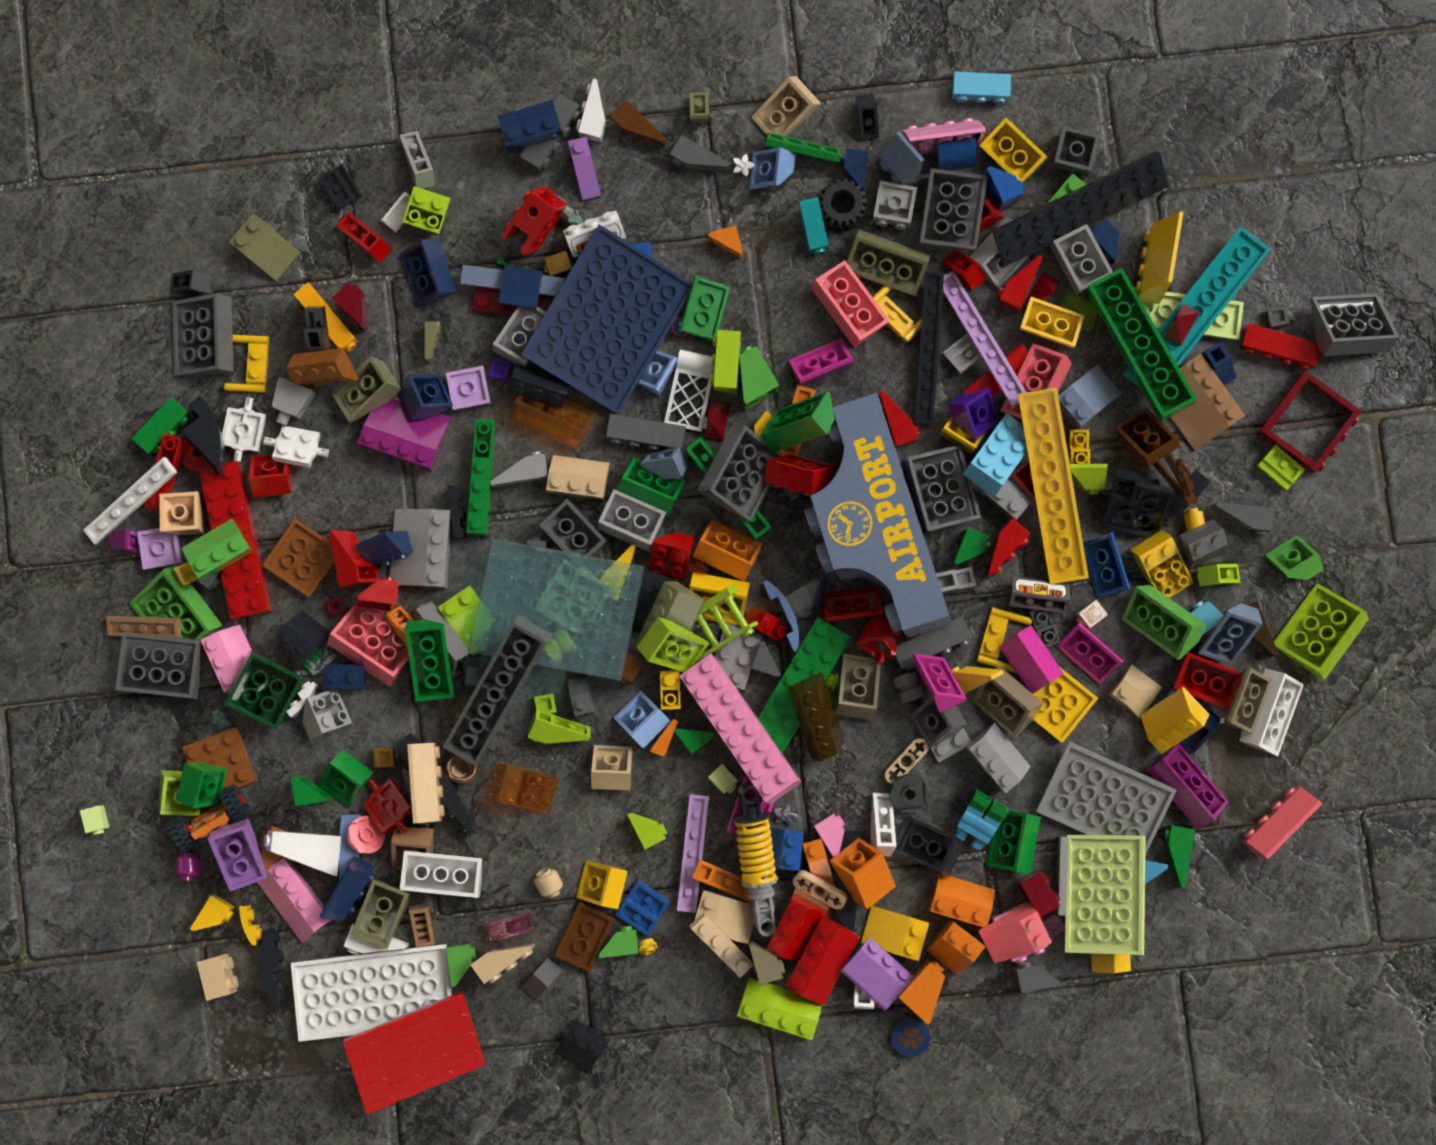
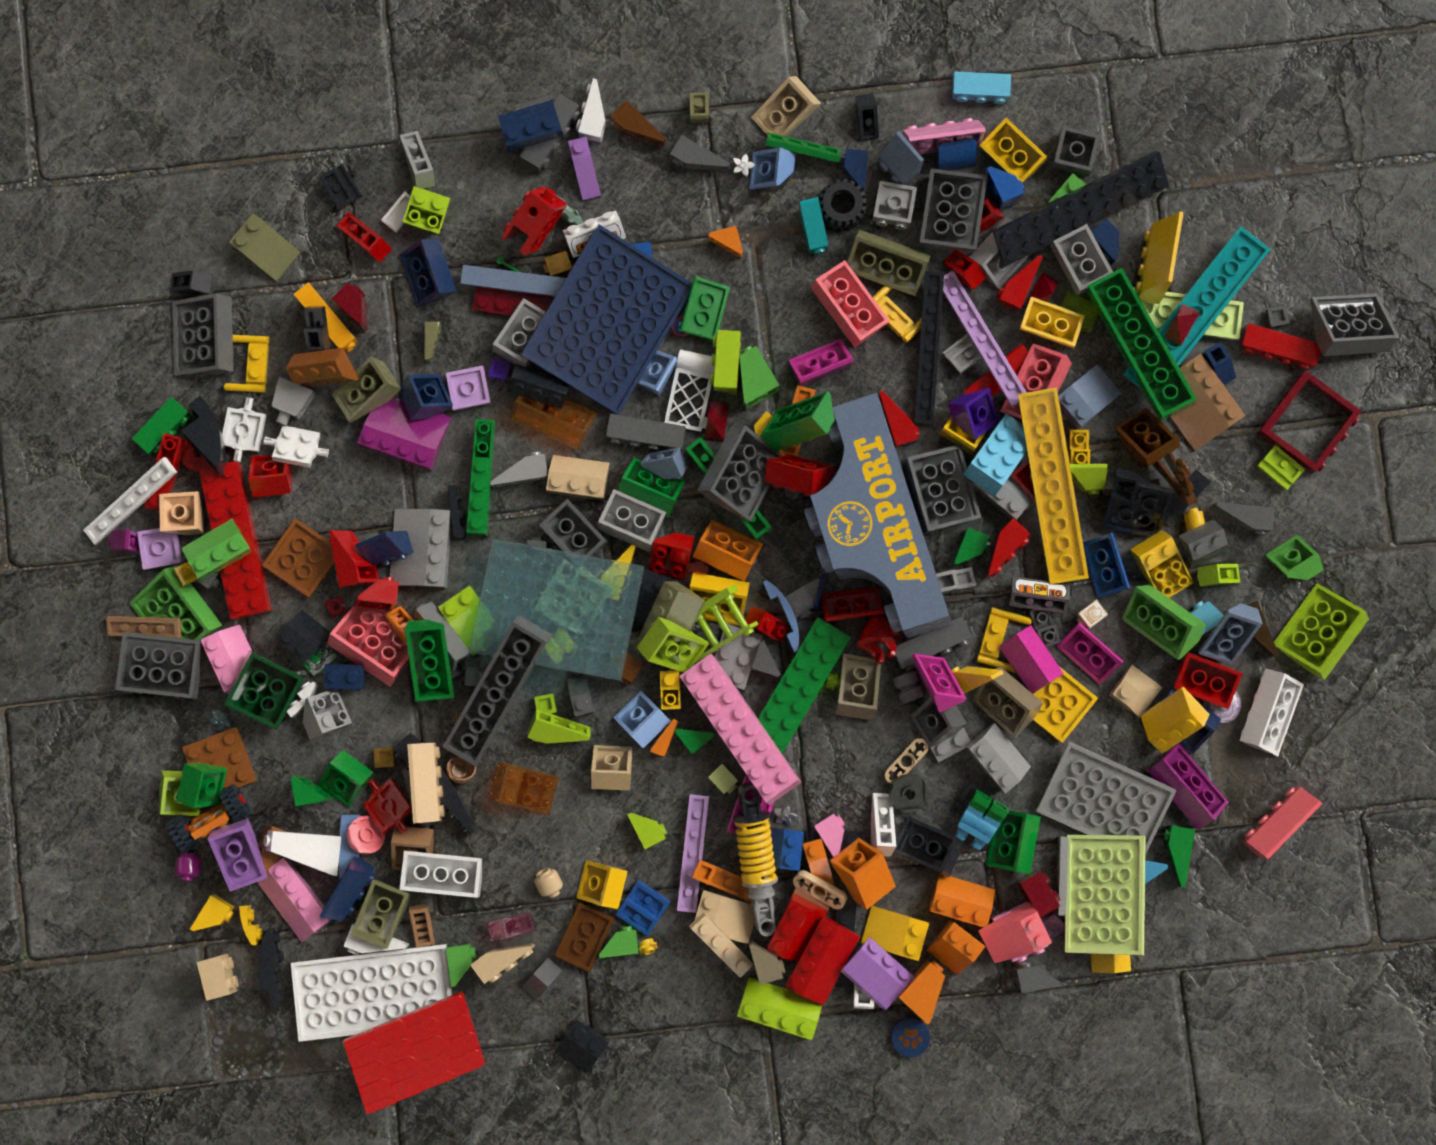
(94, 820): yellowish green brick -> none
(520, 287): dark blue tile -> none
(817, 717): dark brown slope -> none
(1248, 700): dark tan slope -> none

